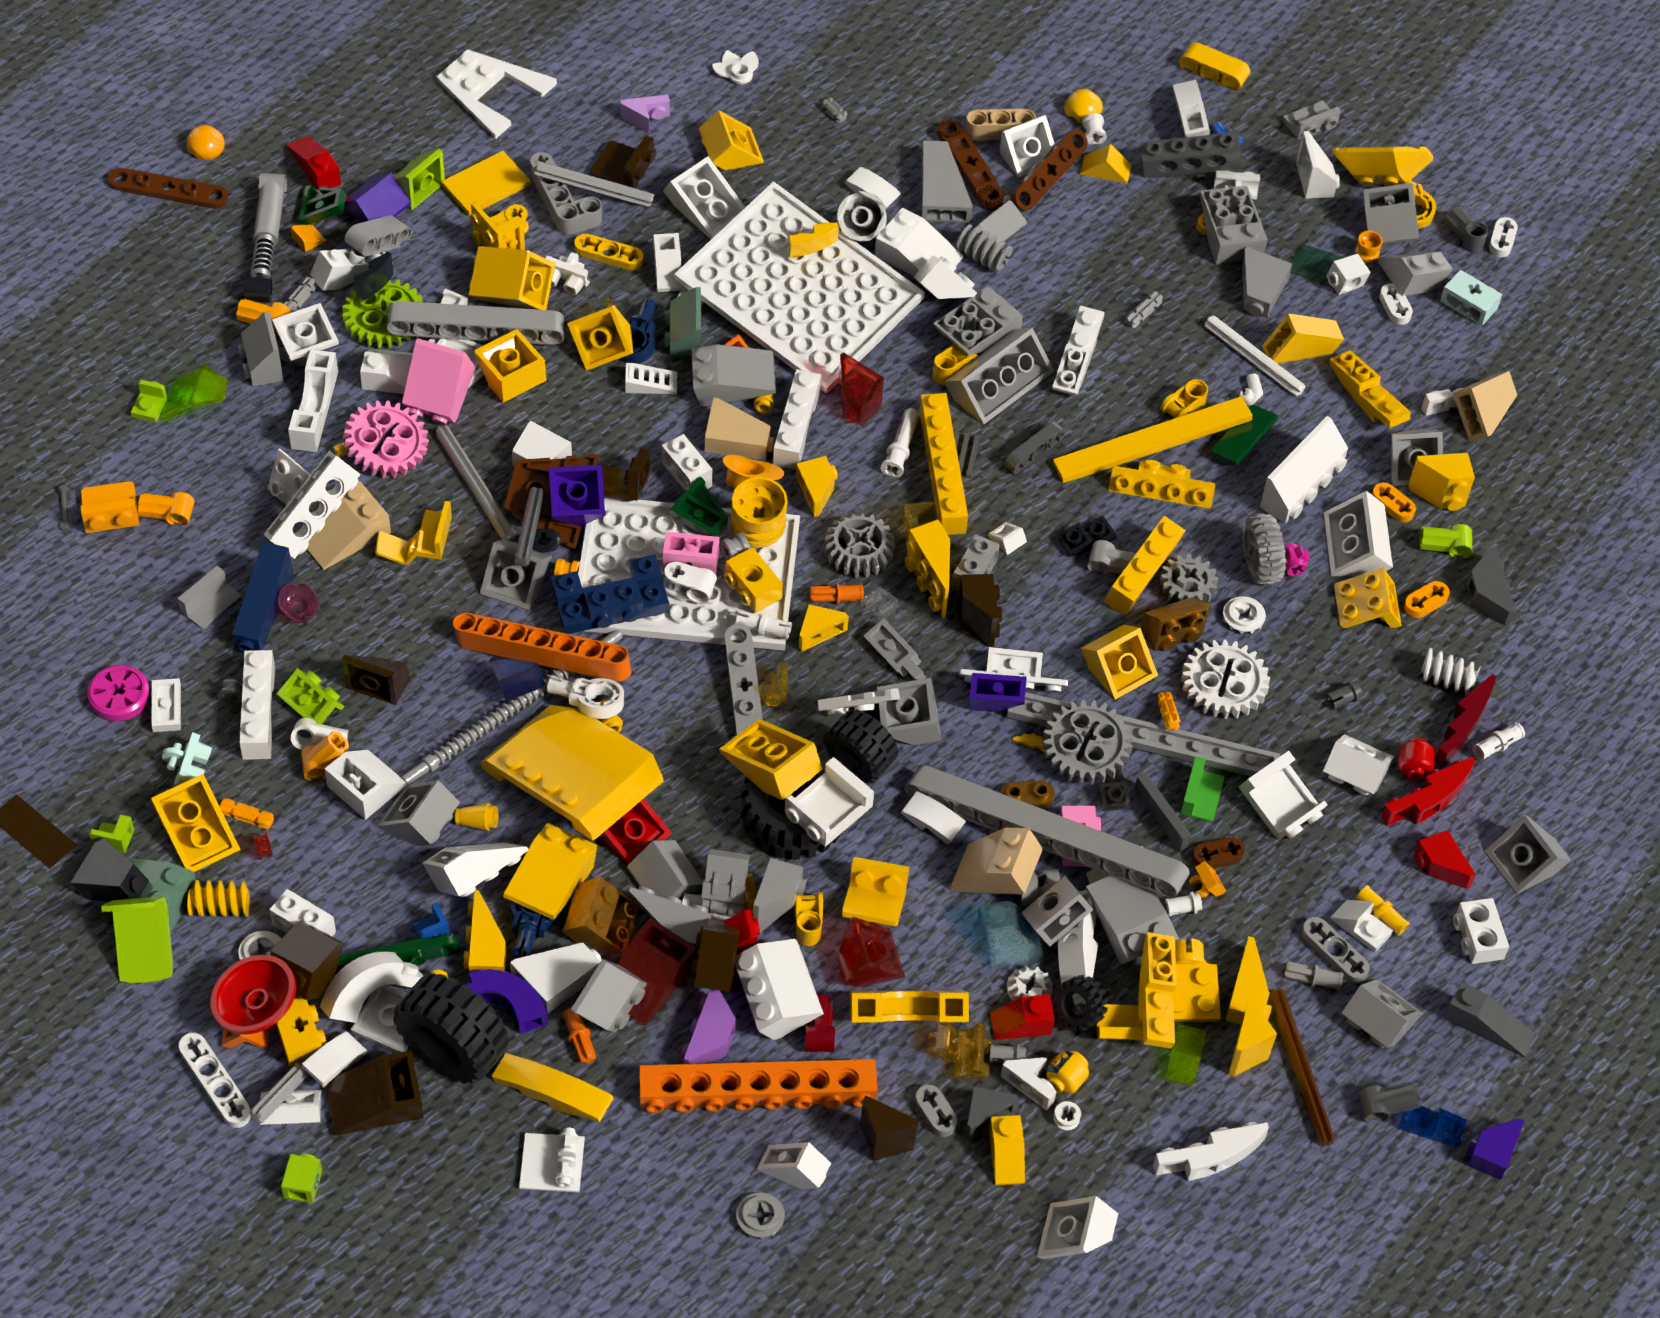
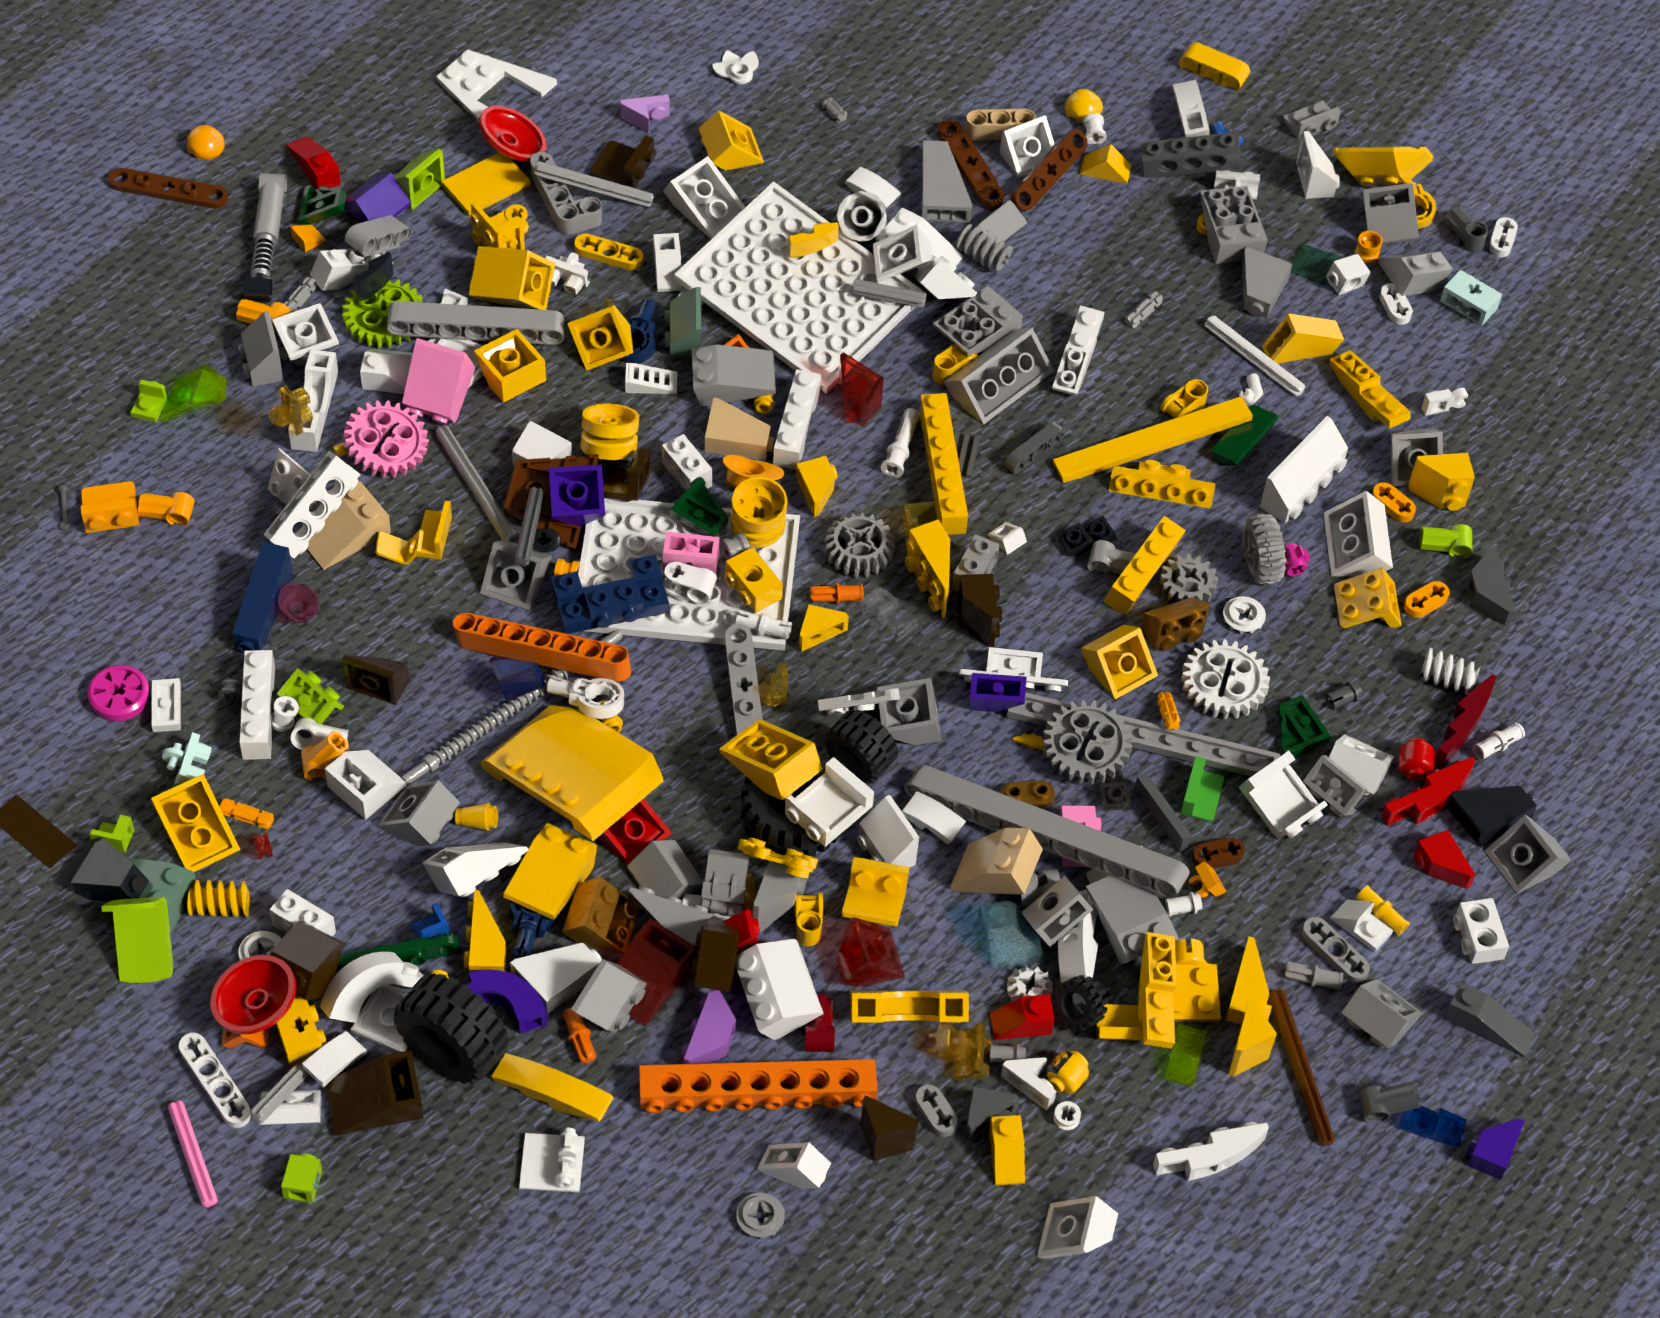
(192, 1154): none -> bright pink axle
(208, 598): light grey panel -> none
(284, 710): none -> white bush
(292, 409): none -> clear yellow hips
(511, 133): none -> red dish
(609, 431): none -> yellow wheel
(796, 862): none -> yellow plant
(888, 835): none -> white slope
(889, 293): none -> light grey axle
(894, 650): light grey hinge -> none
(901, 253): none -> white slope
(1300, 727): none -> dark green wing
(1335, 786): none -> light grey bracket
(1485, 404): tan slope -> none
(1490, 811): none -> black slope

